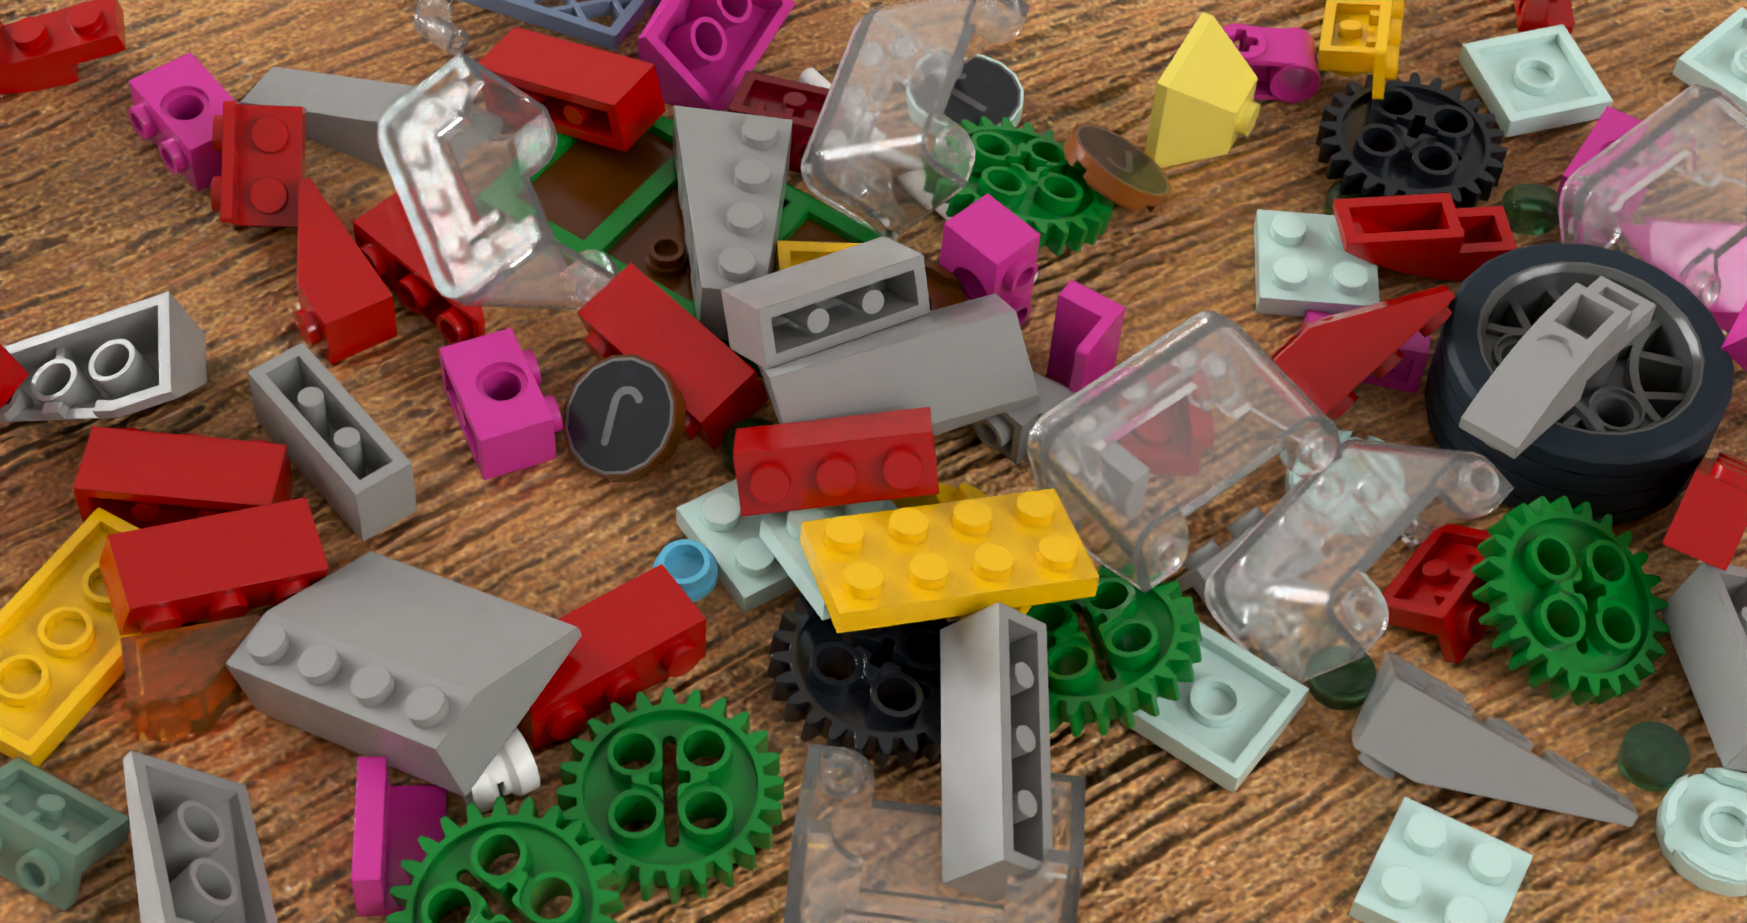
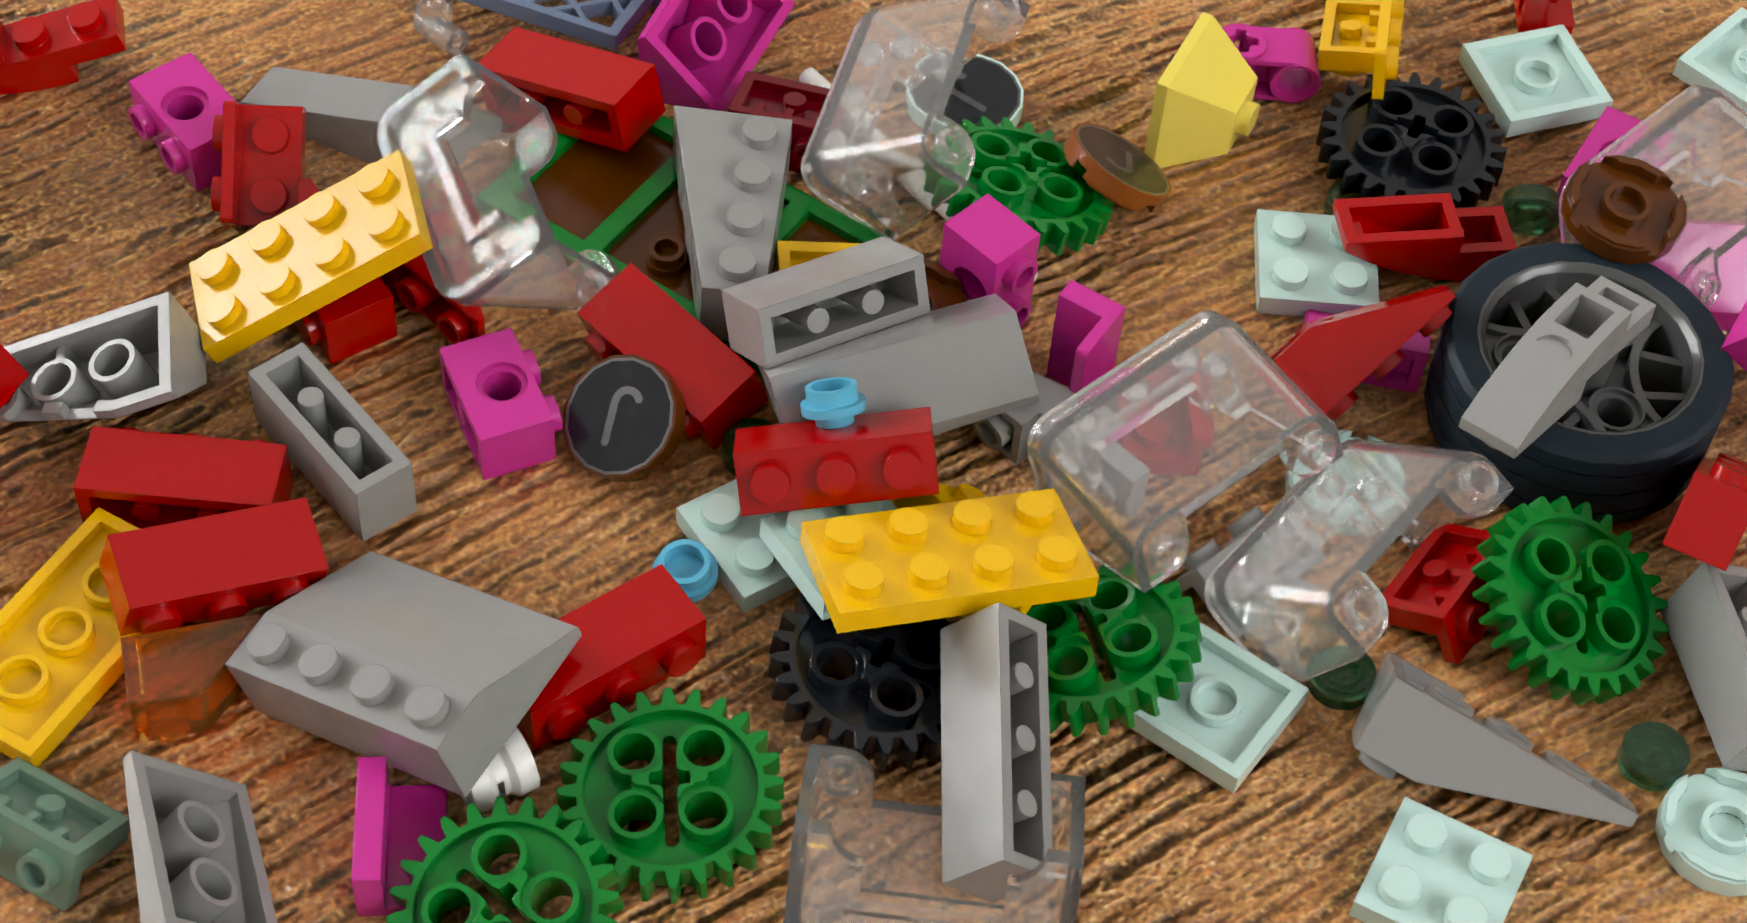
(309, 256): none -> yellow plate
(832, 402): none -> medium azure plate
(1623, 210): none -> reddish brown tile

